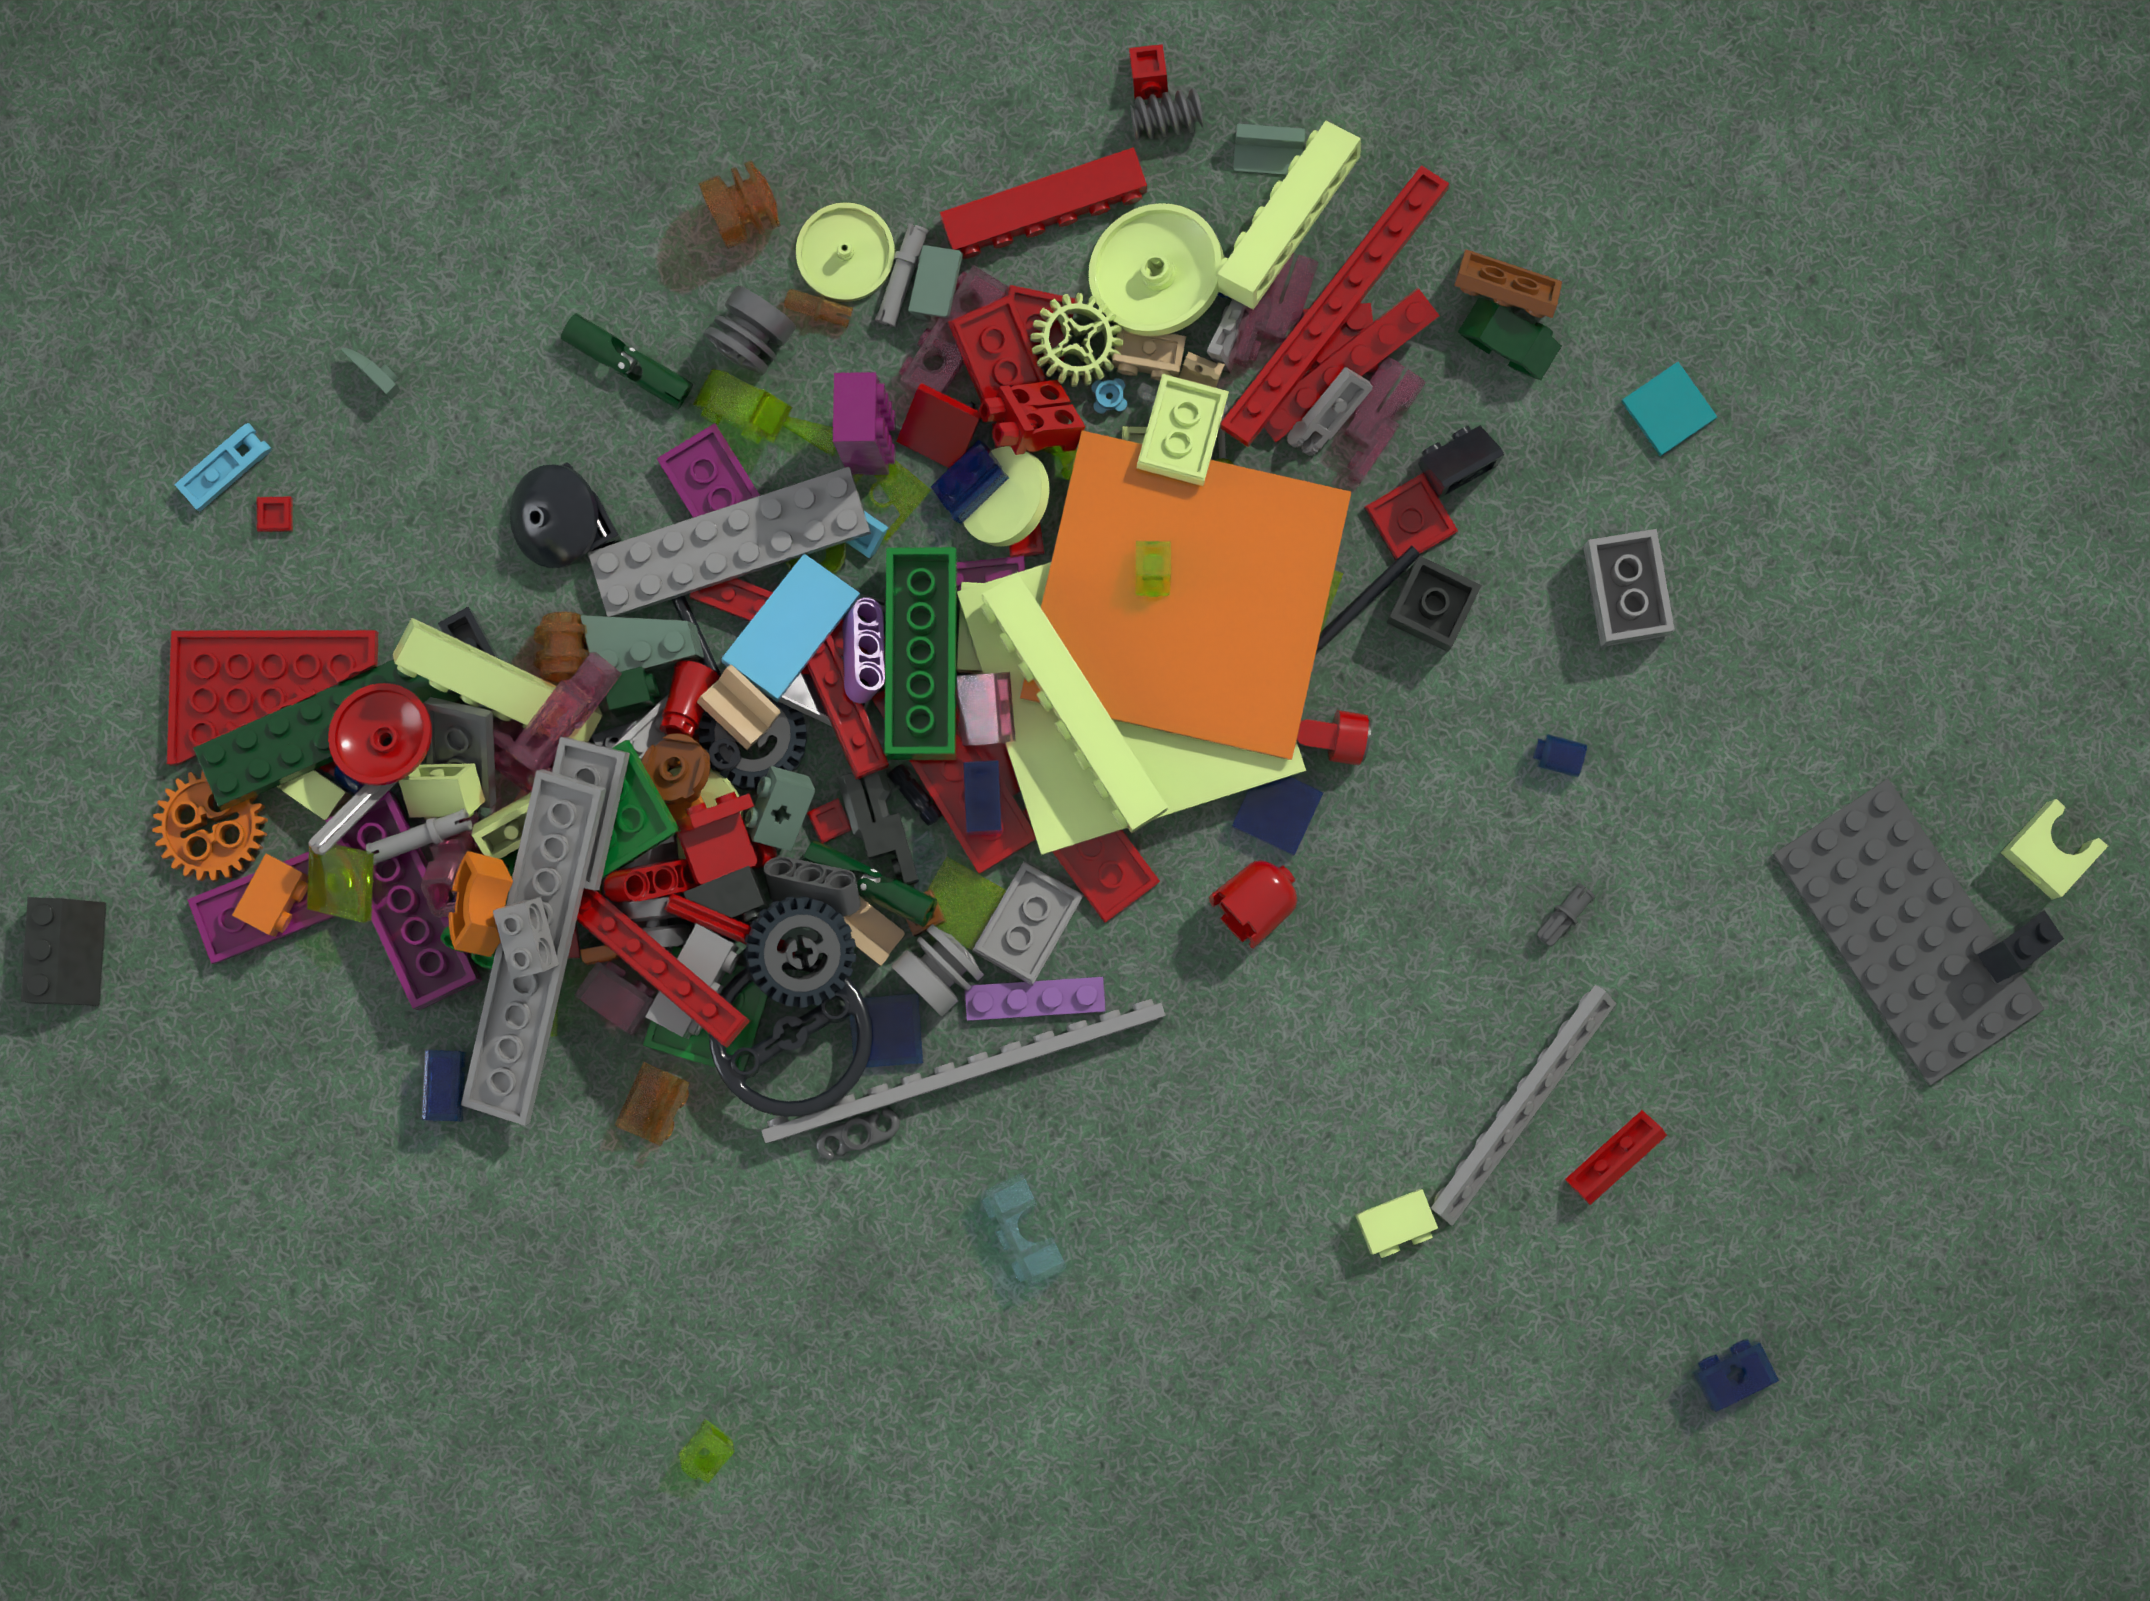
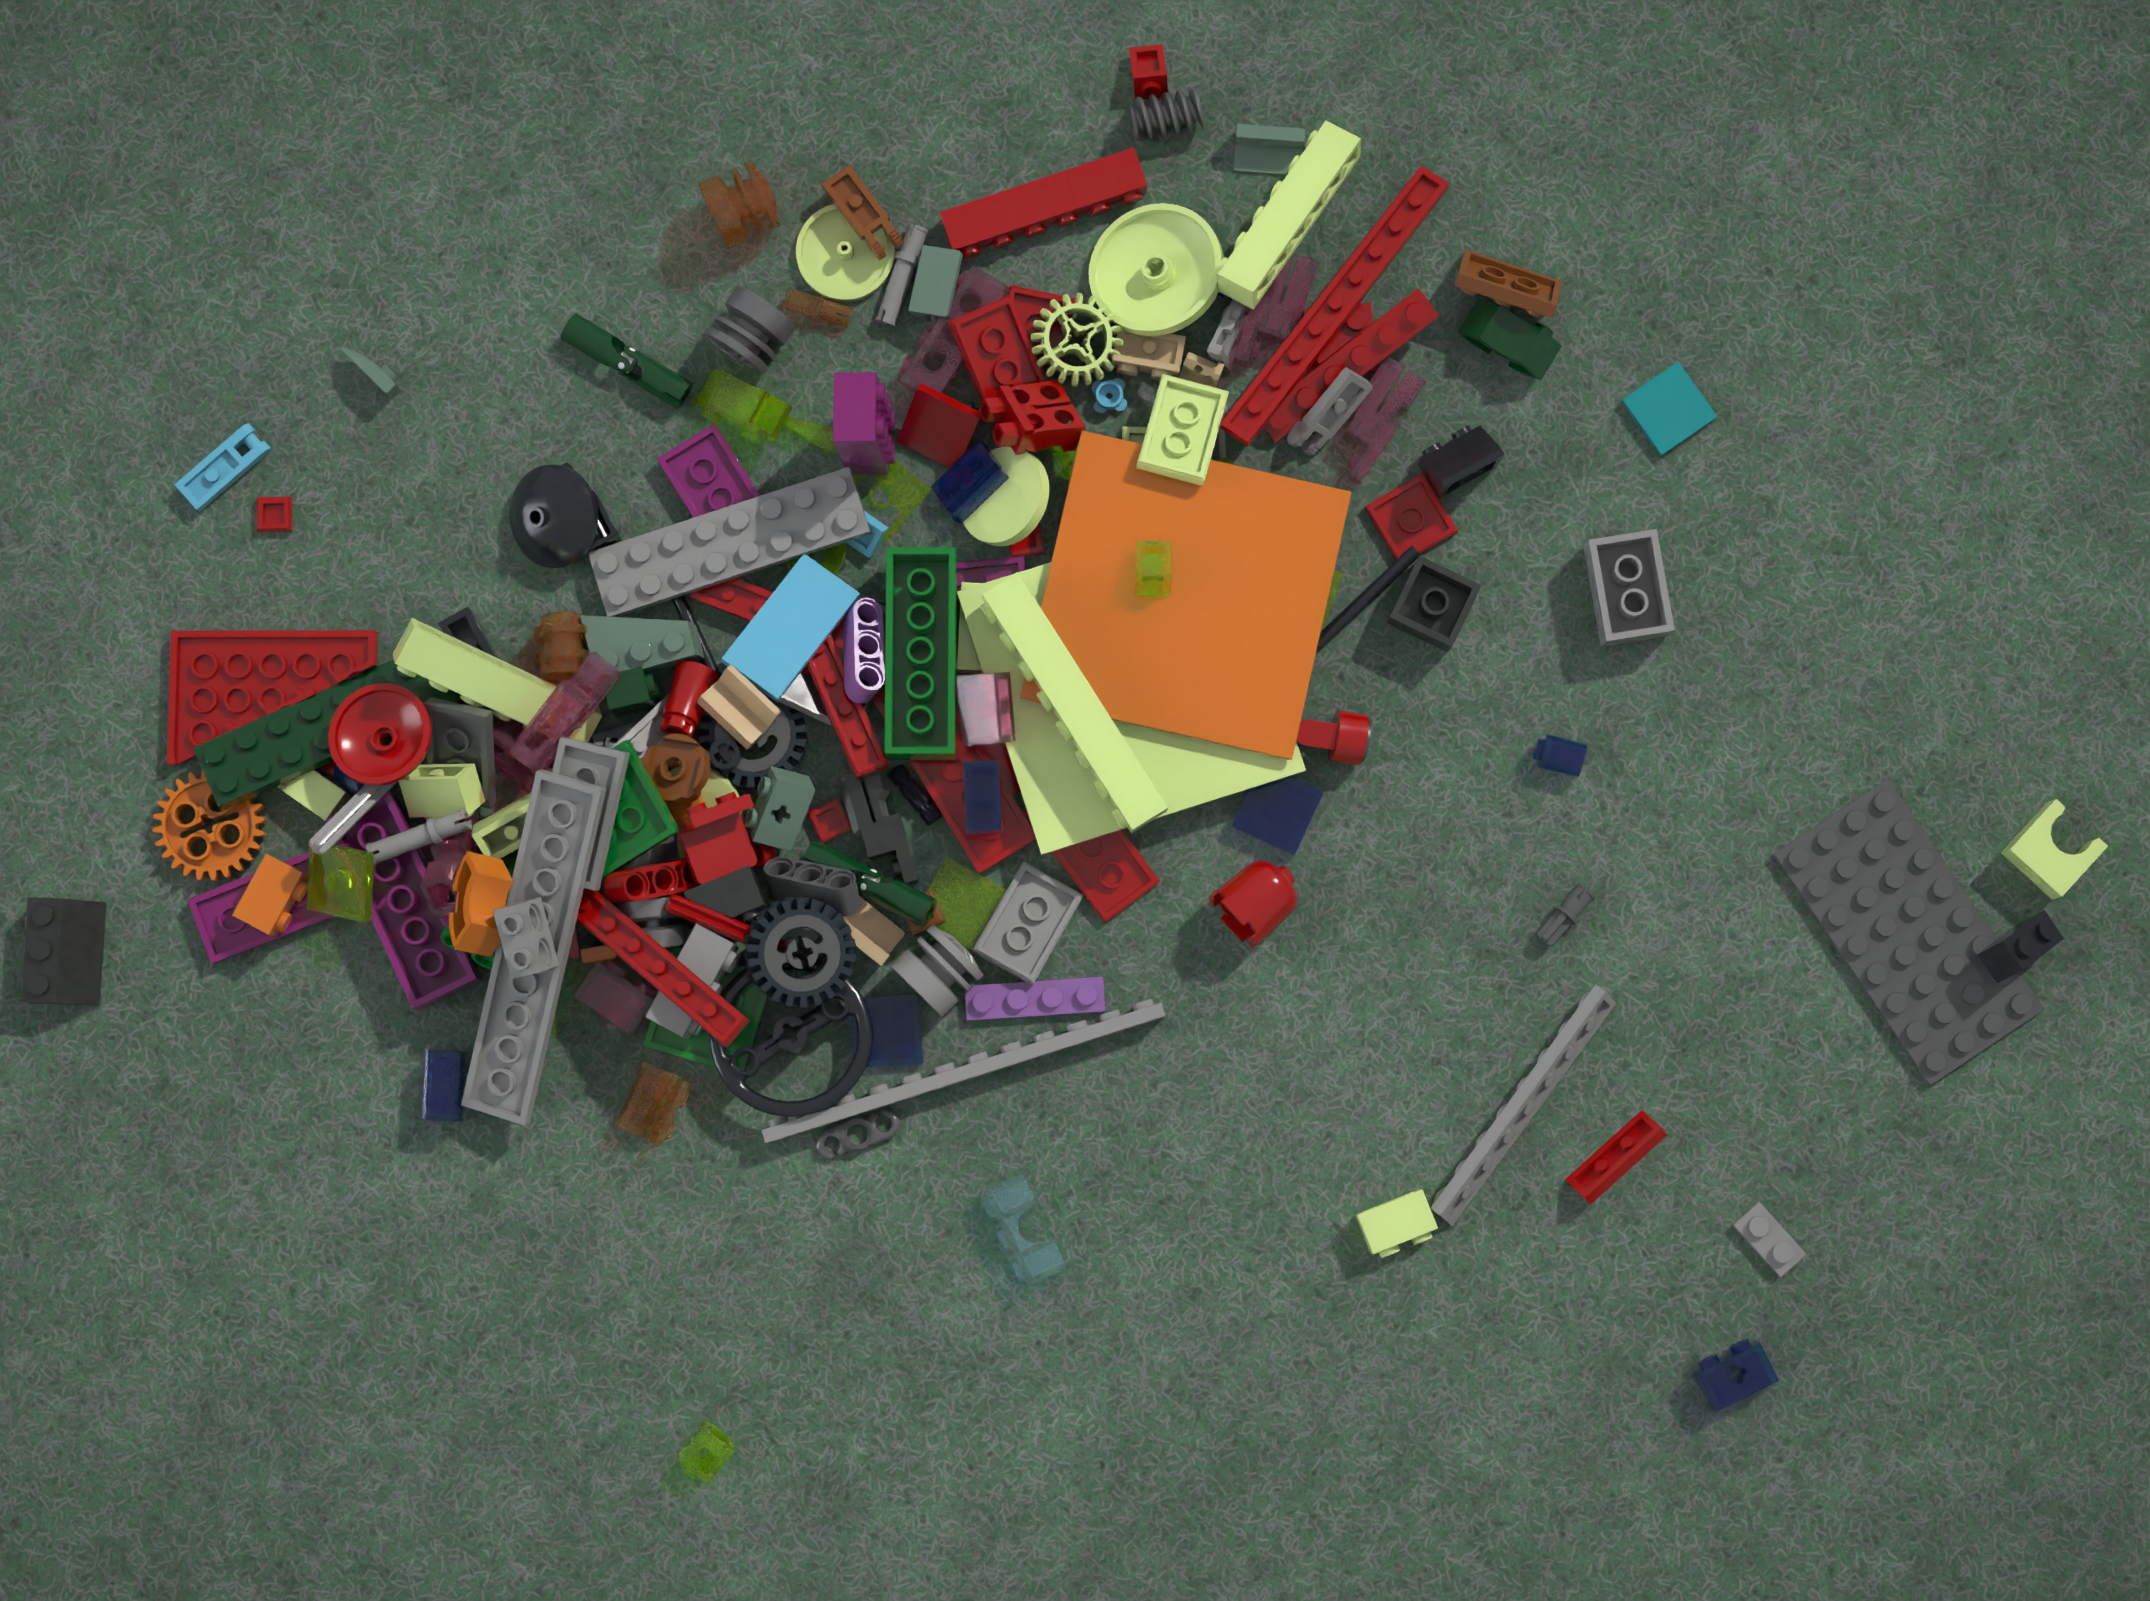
(861, 209): none -> dark orange hinge
(1769, 1239): none -> light grey plate

